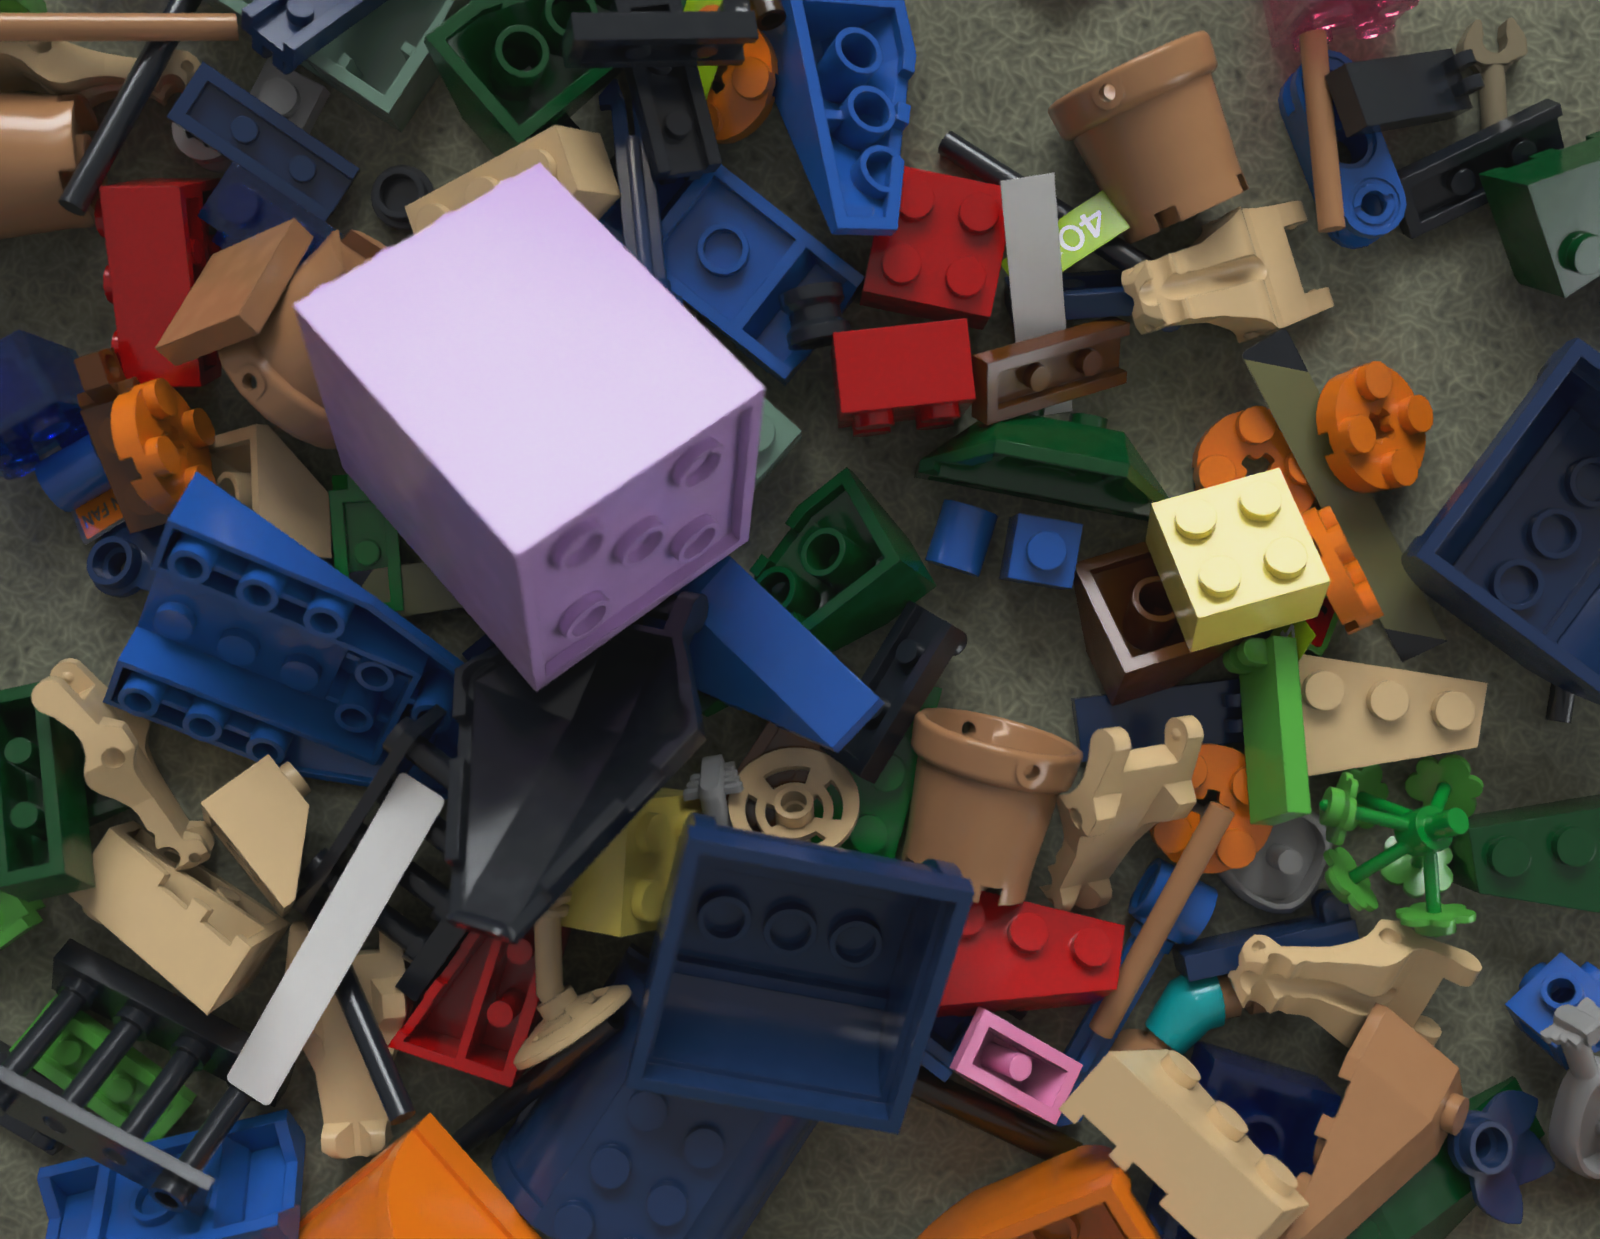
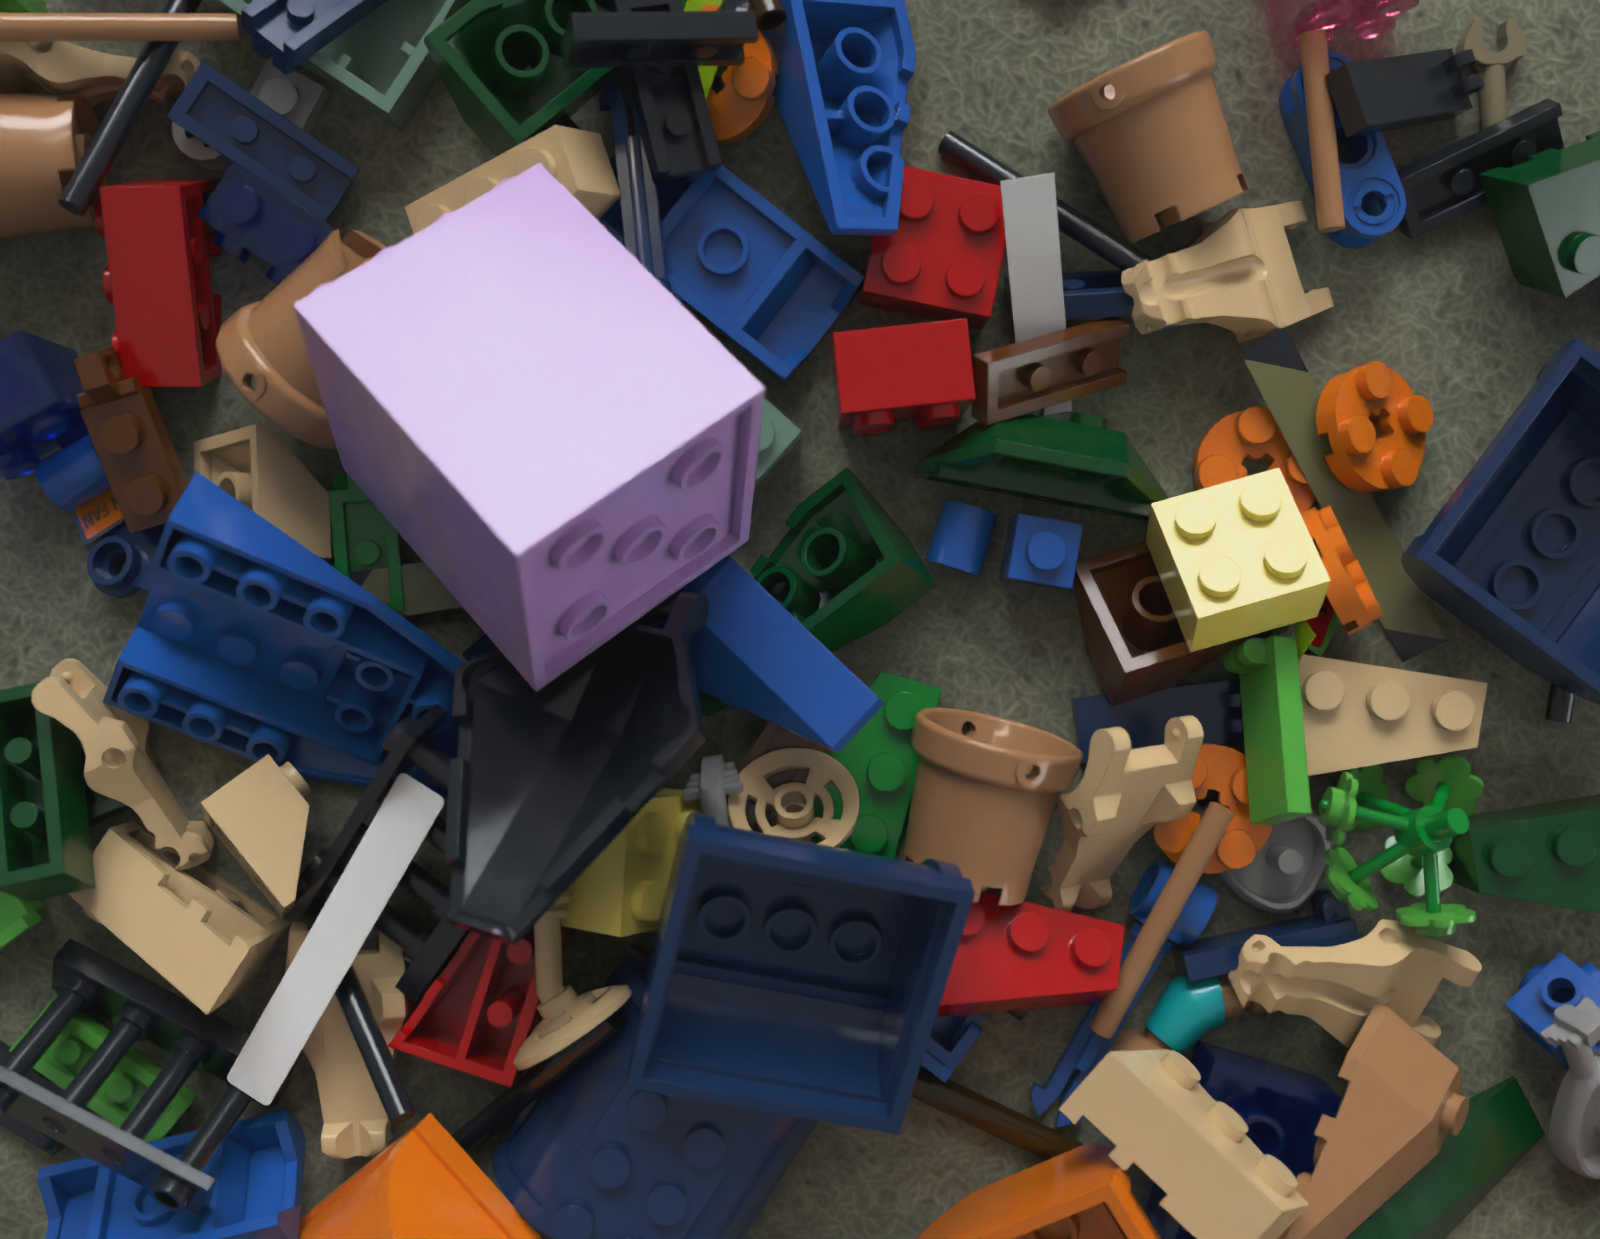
(163, 439): orange plate -> none
(235, 293): medium nougat tile -> none
(395, 190): black plate -> none
(813, 314): black wheel -> none
(902, 678): black hinge -> none
(1015, 1066): bright pink slope -> none
(1086, 229): lime sticker -> none
(1500, 1153): dark blue plate -> none

